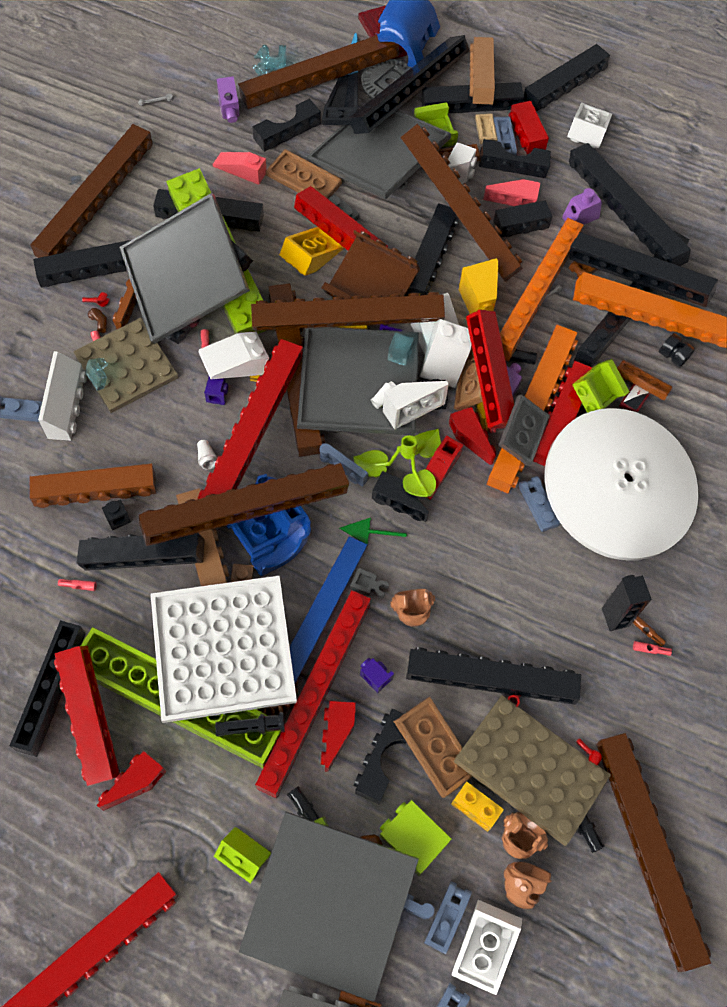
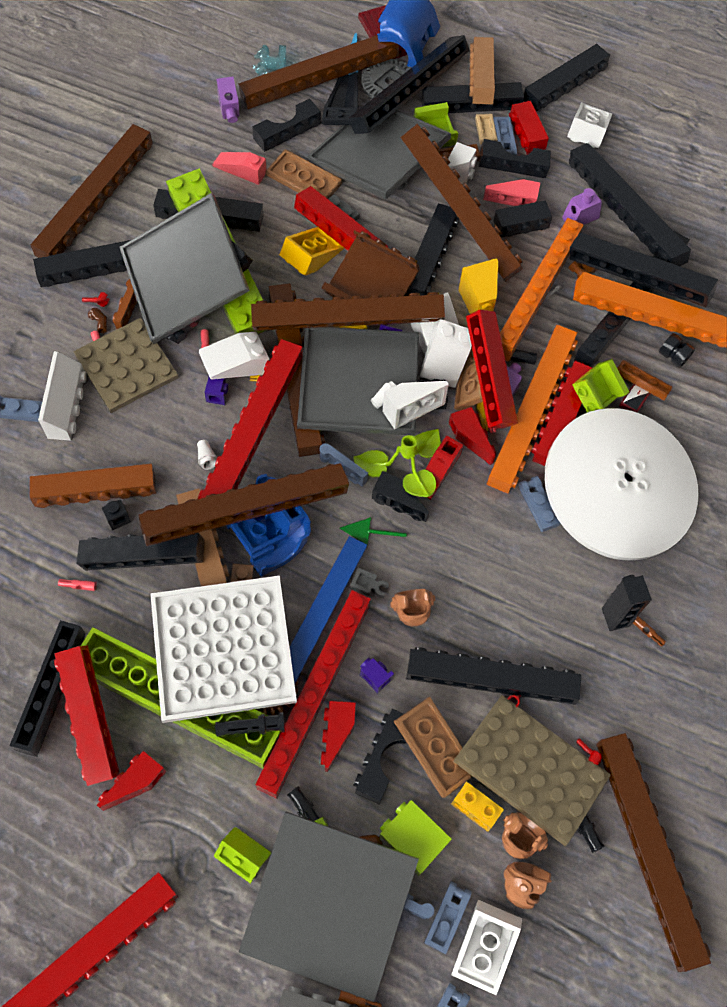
(95, 372): clear light blue tile -> none
(169, 97): light grey hinge -> none
(400, 349): clear light blue brick -> none
(524, 430): dark grey tile -> none
(642, 647): coral pin -> none

